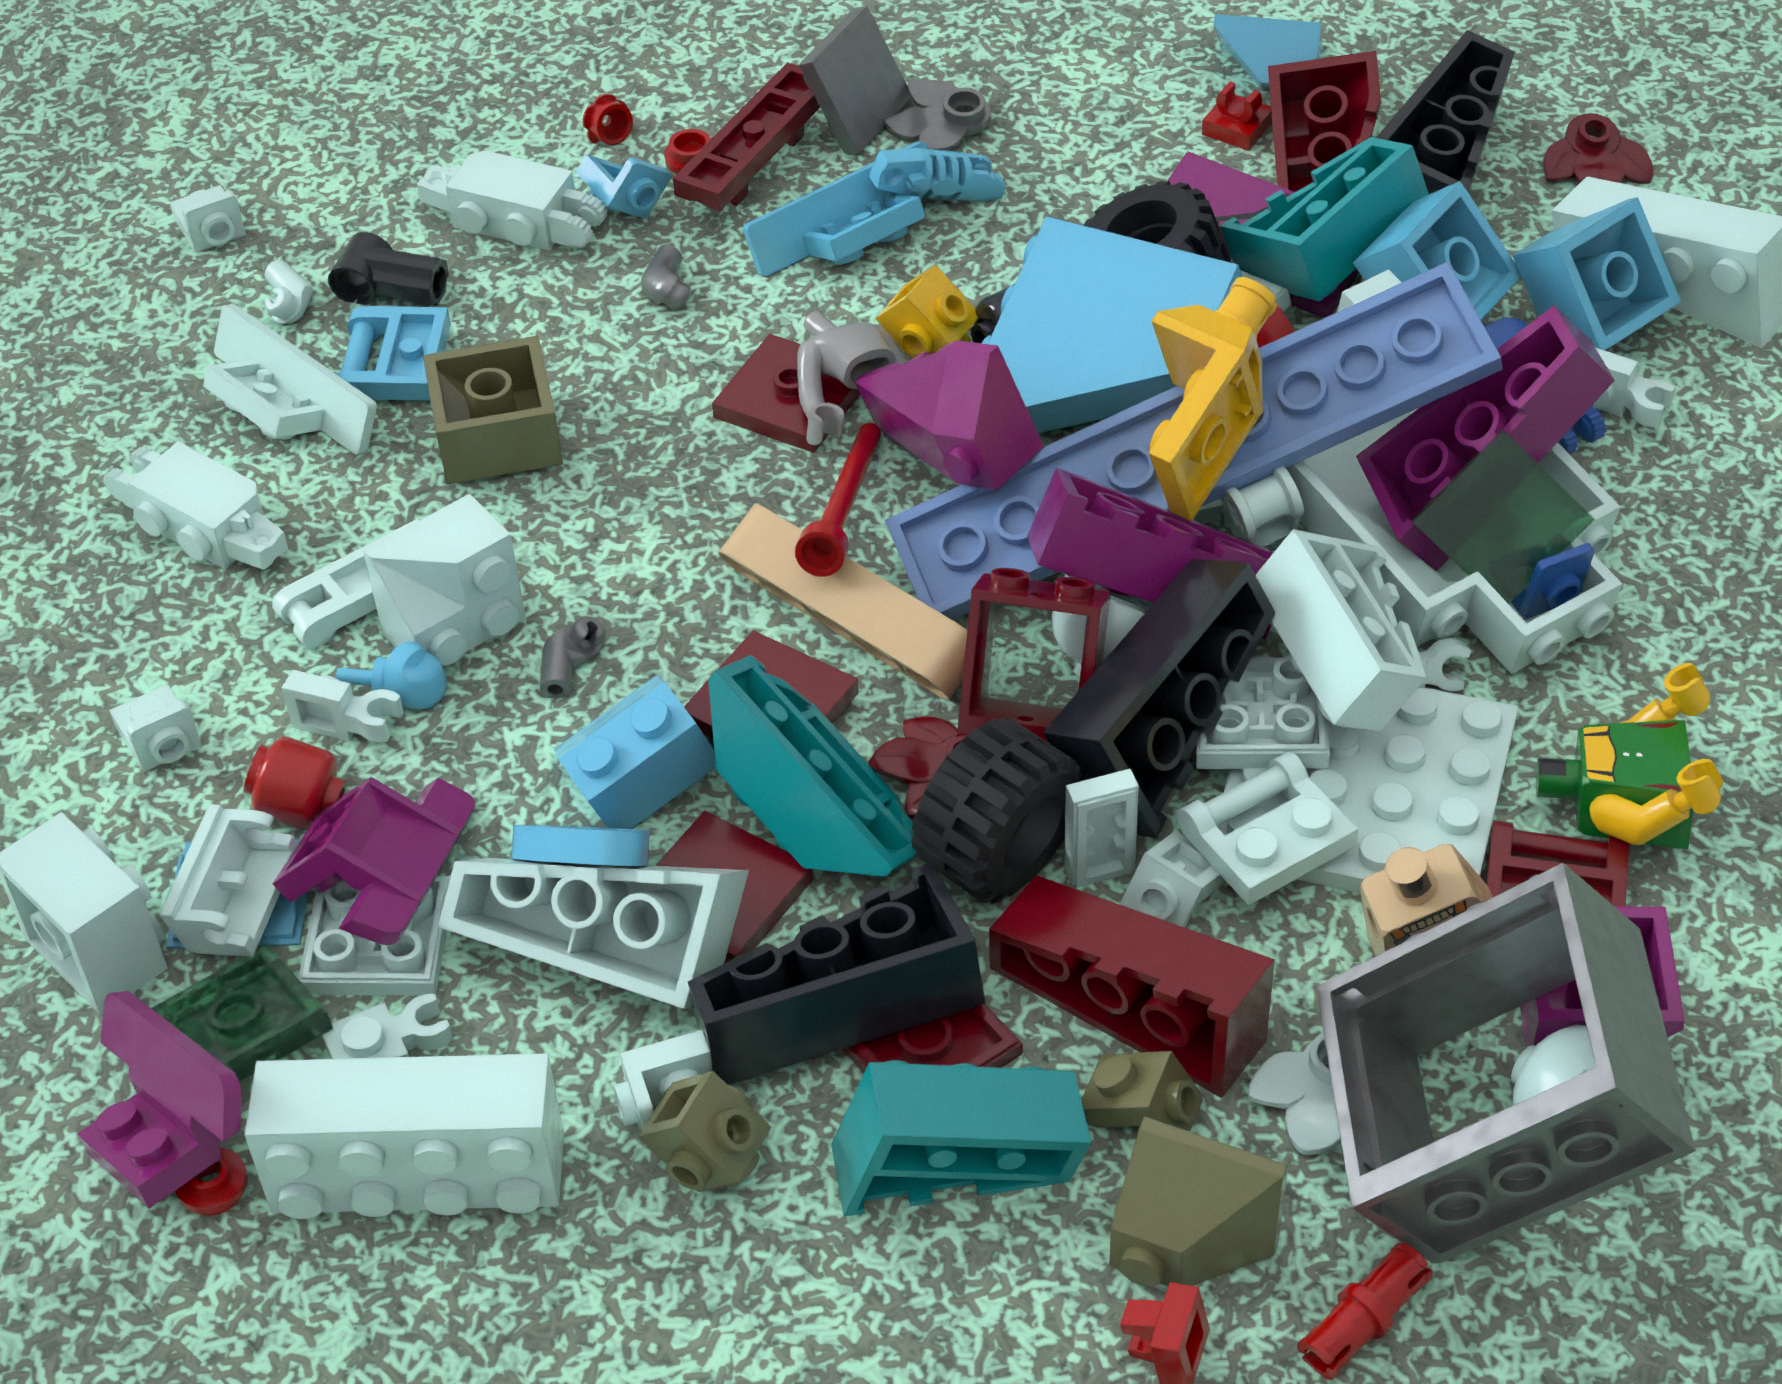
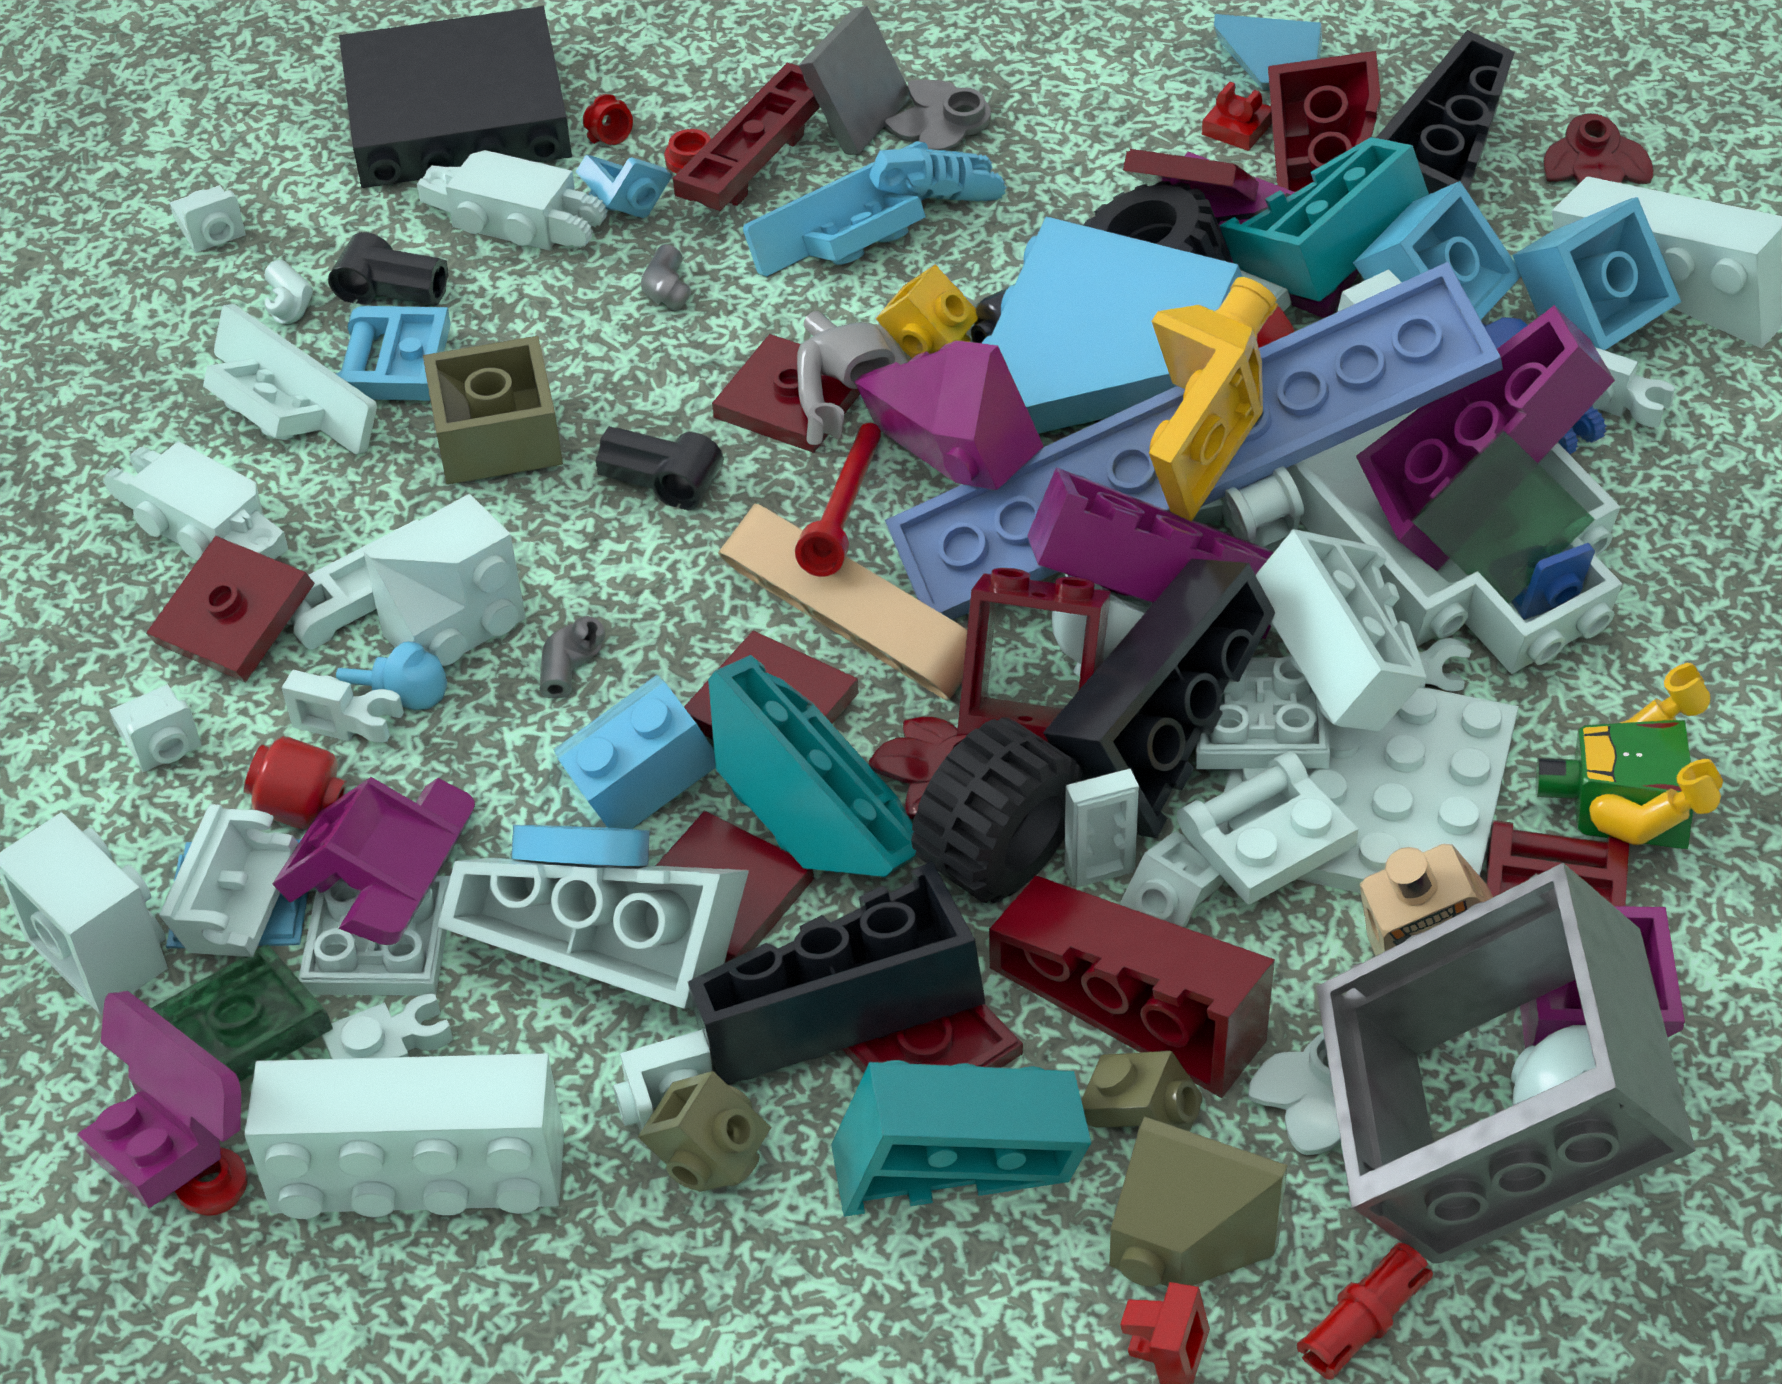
(230, 608): none -> dark red plate
(451, 92): none -> black panel
(674, 470): none -> black piece
(1207, 175): none -> dark red tile

